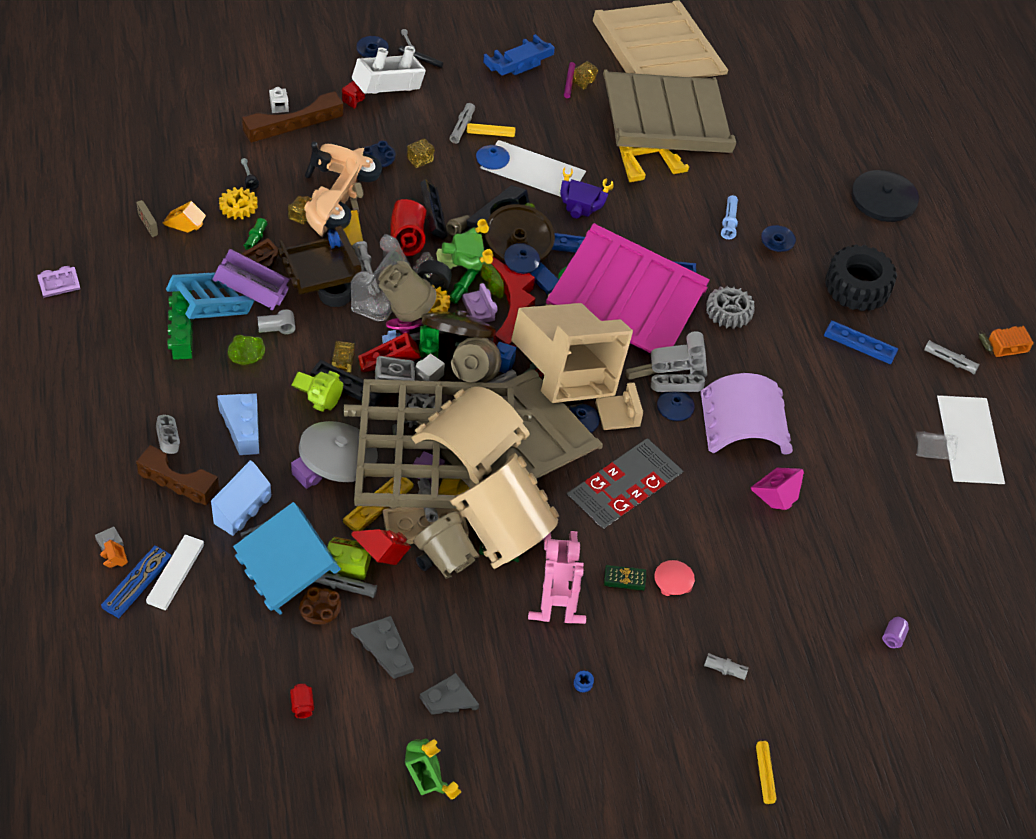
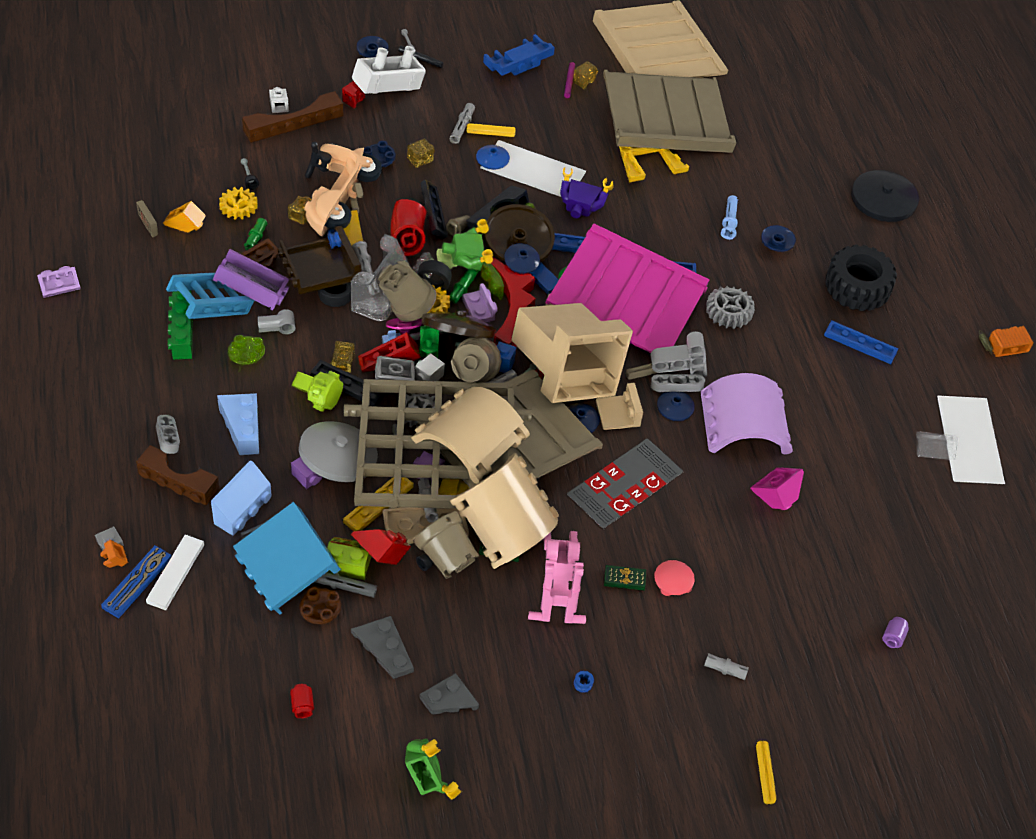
(954, 358): light grey pin -> none

